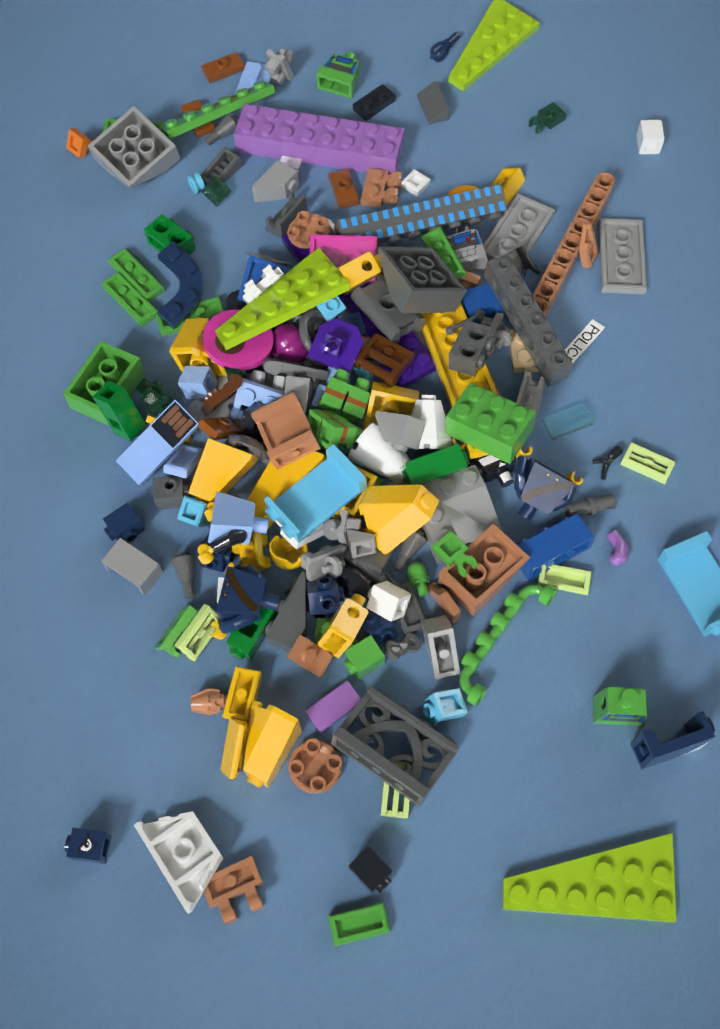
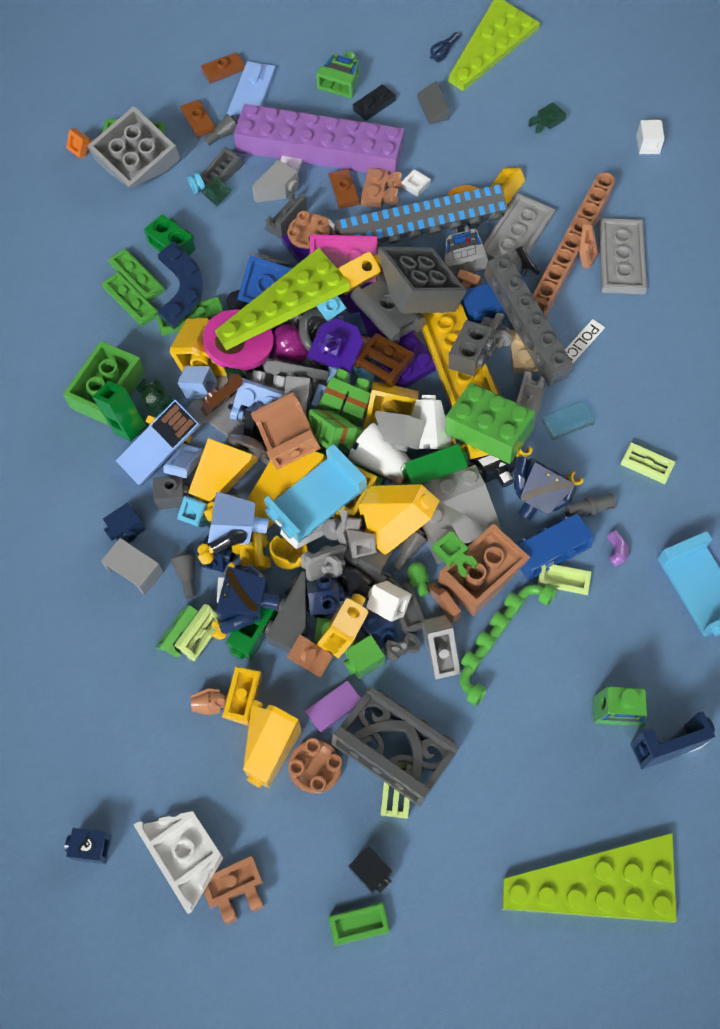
(213, 111): bright green plate -> none
(220, 427): dark orange plate -> none
(234, 747): yellow slope -> none
(269, 277): white plate -> none
(279, 66): light grey hips -> none
(438, 241): bright green tile -> none
(444, 706): medium azure bracket -> none
(479, 315): dark grey hinge -> none
(607, 460): black bar -> none

